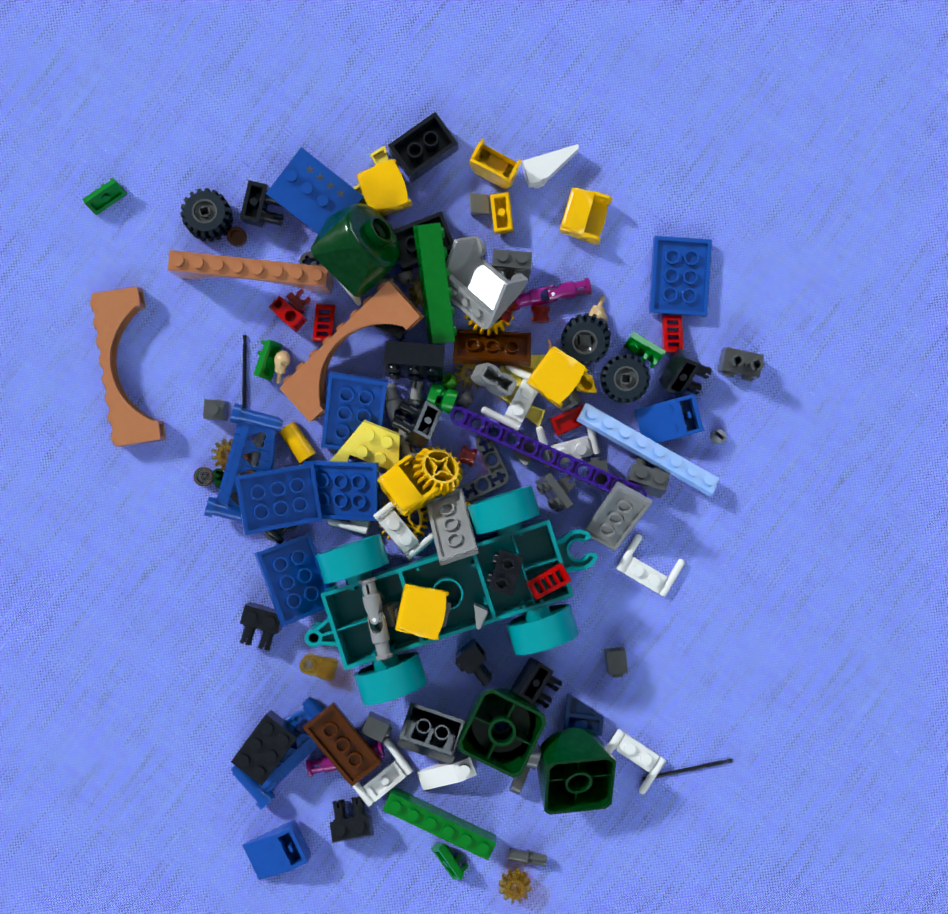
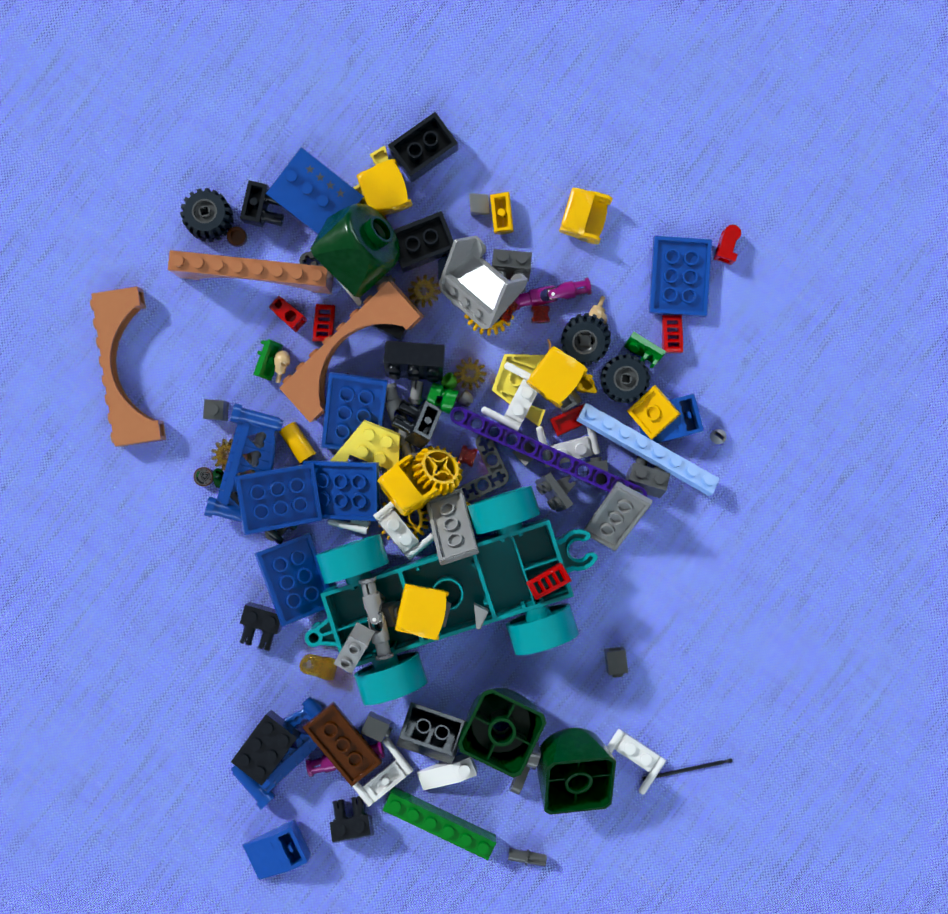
(104, 196): green plate -> none
(244, 372): black piece -> none
(297, 302): clear red tile -> none
(354, 647): none -> light grey brick
(402, 277): light grey hinge -> none
(434, 283): green brick -> none
(449, 862): green plate -> none
(471, 660): black brick -> none
(490, 376): light grey brick -> none
(494, 166): yellow piece -> none
(498, 349): reddish brown tile -> none
(505, 571): black brick -> none
(521, 889): clear yellow gear -> none
(532, 682): black brick -> none
(544, 167): white slope -> none
(582, 716): dark blue wing -> none
(645, 574): white plate -> none
(653, 412): none -> yellow tile
(680, 372): black brick -> none
(726, 245): none -> red leg
(740, 363): dark grey brick -> none

